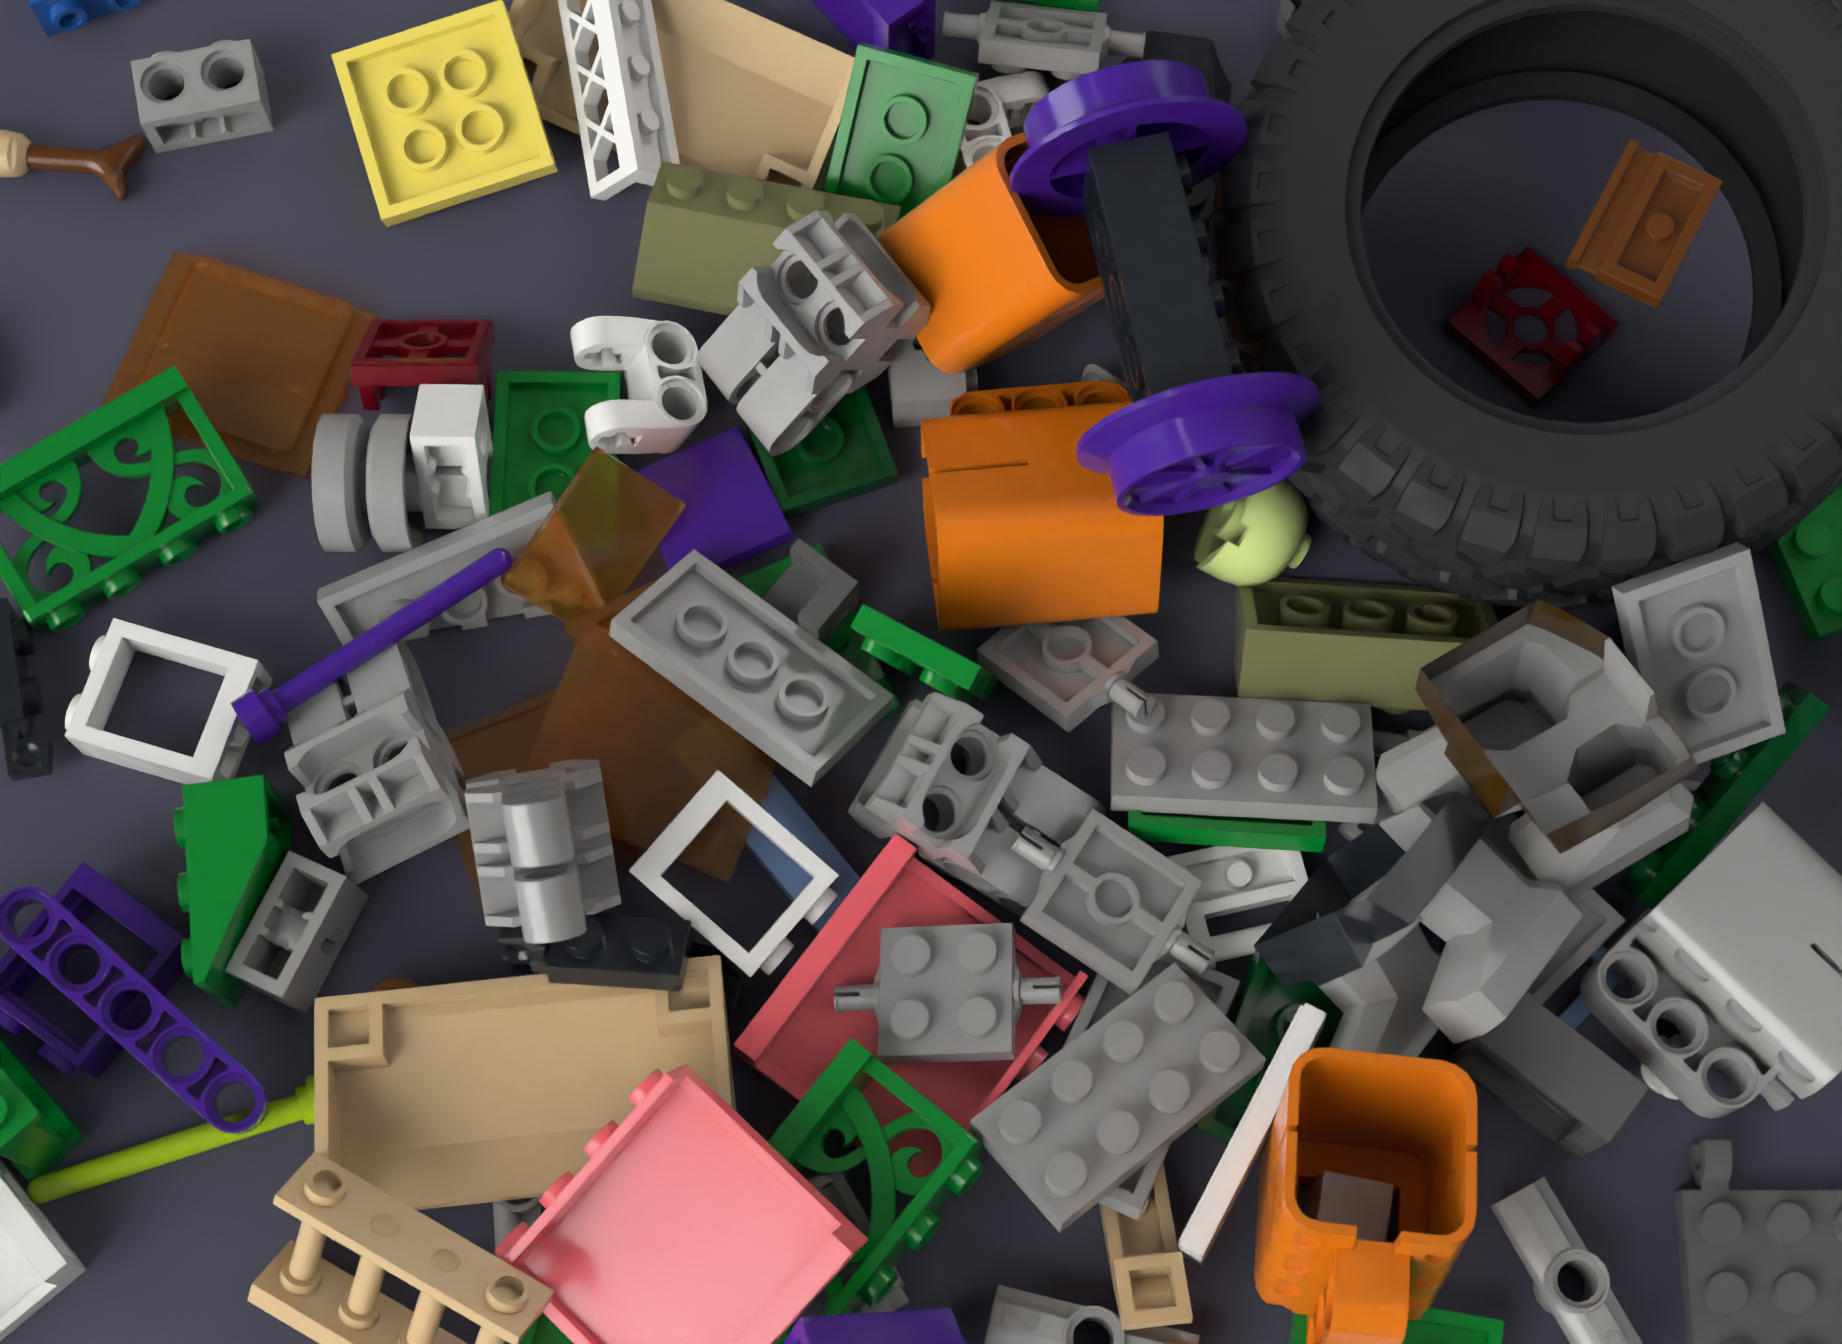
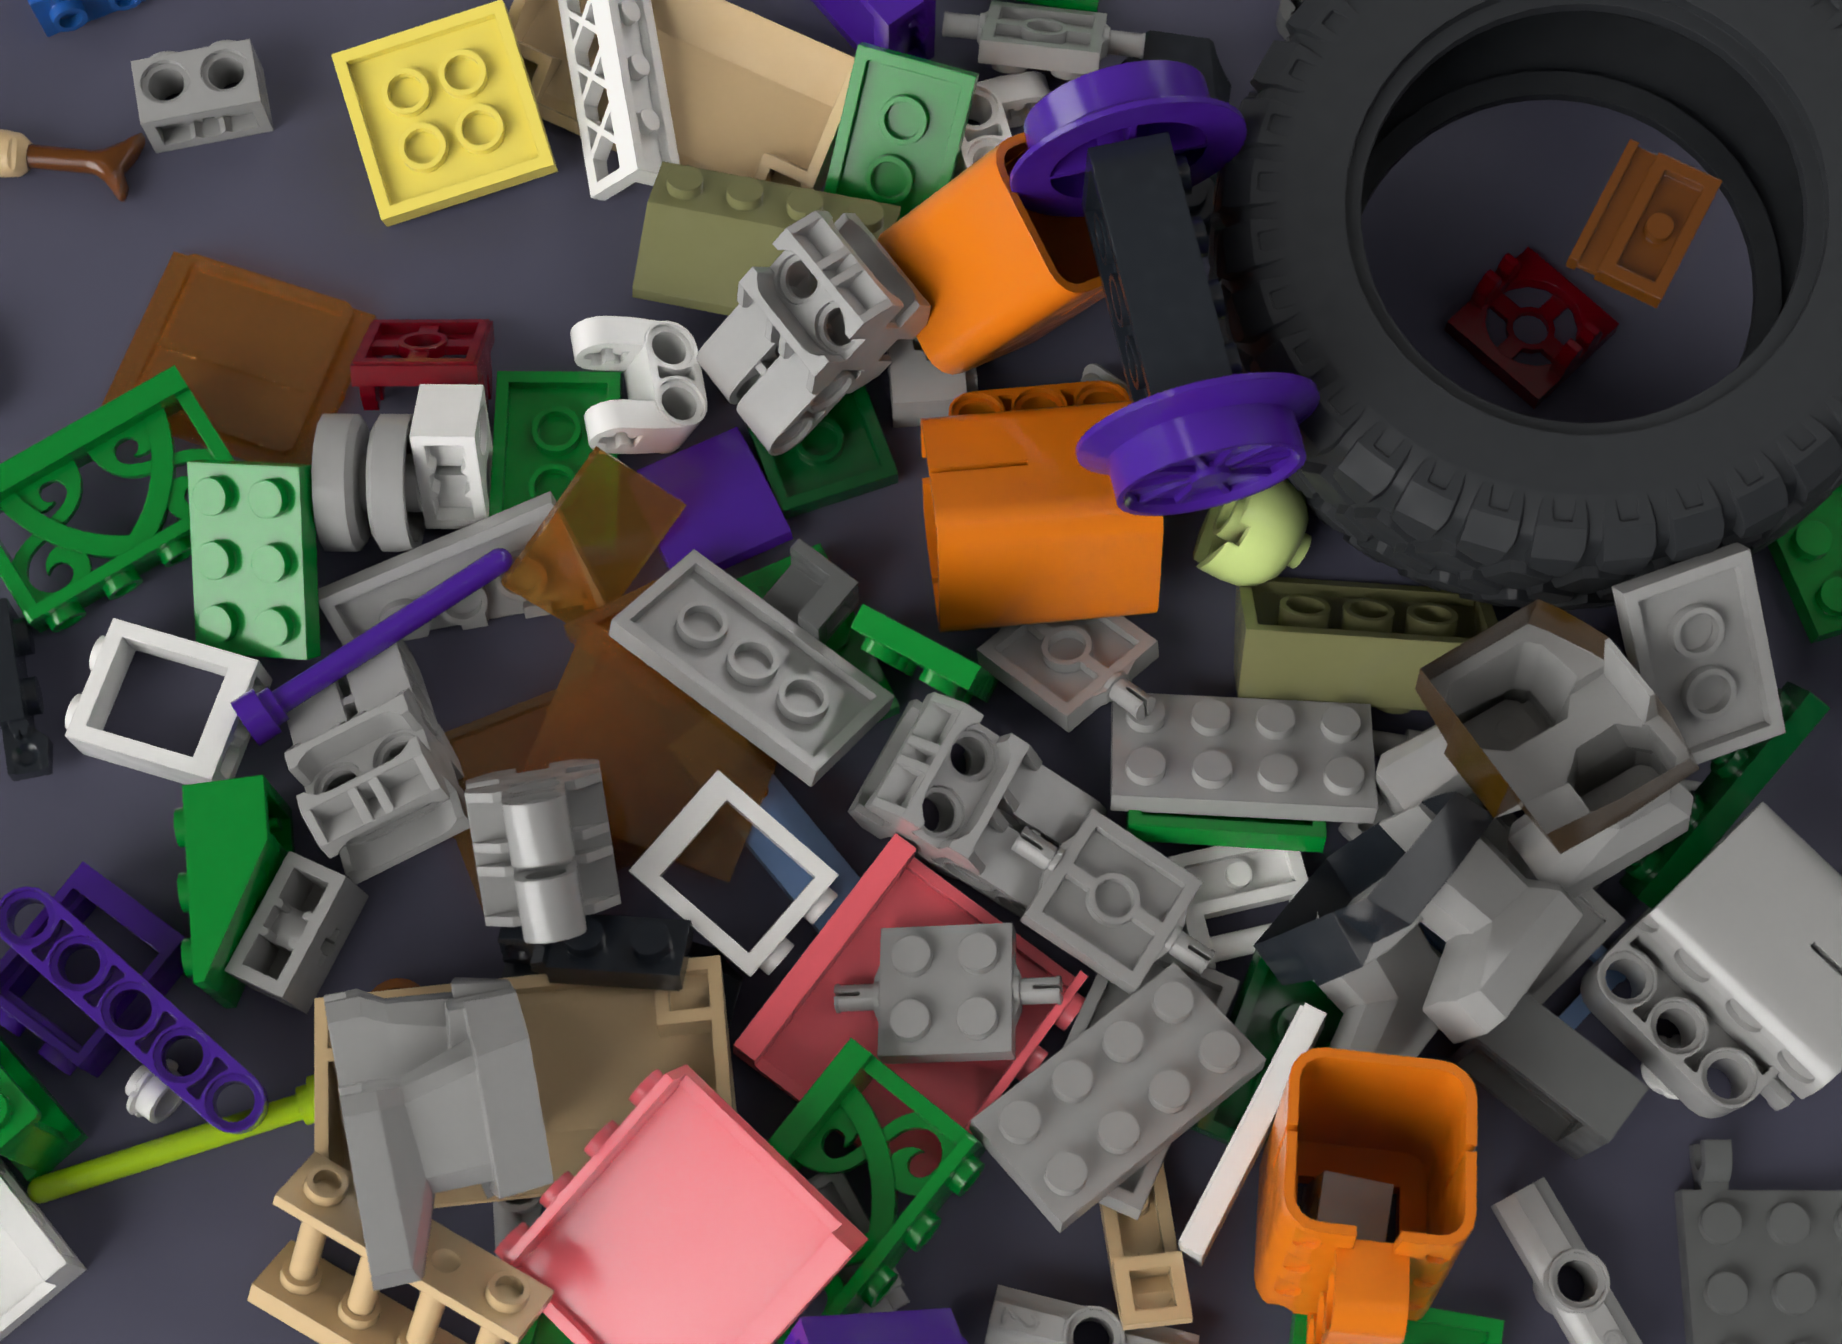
(150, 1096): none -> white plate
(254, 558): none -> plate
(433, 1103): none -> light grey piece

